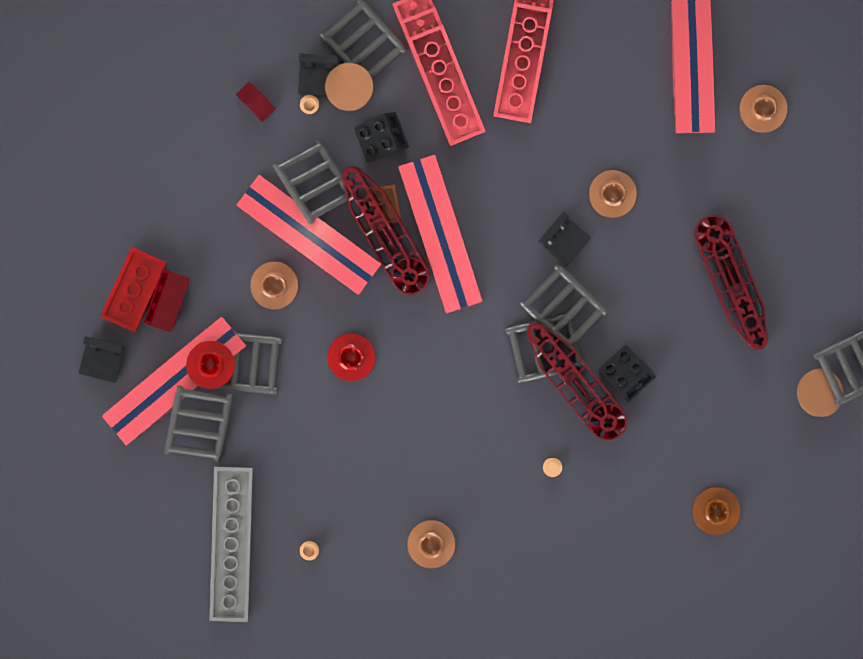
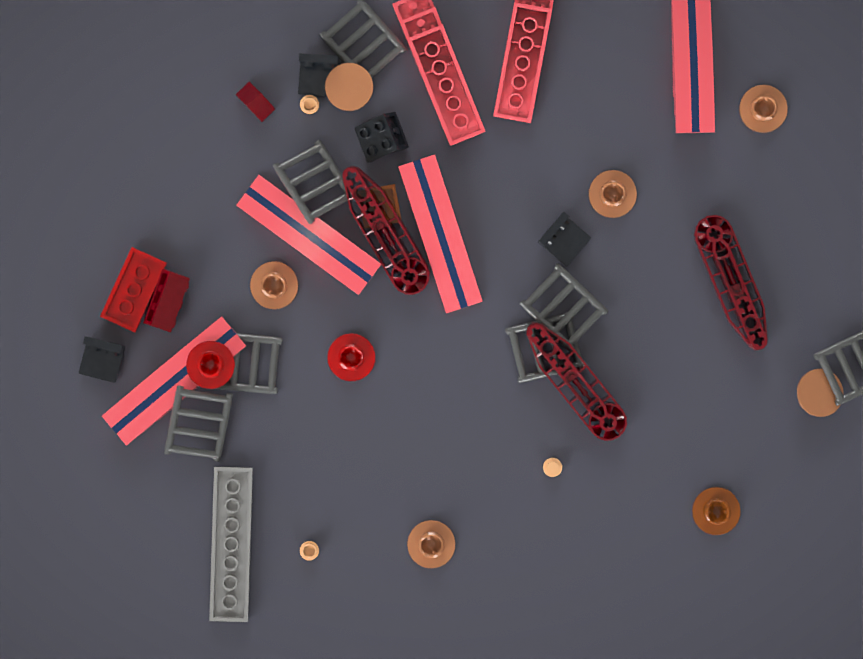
(627, 373): black bracket -> none

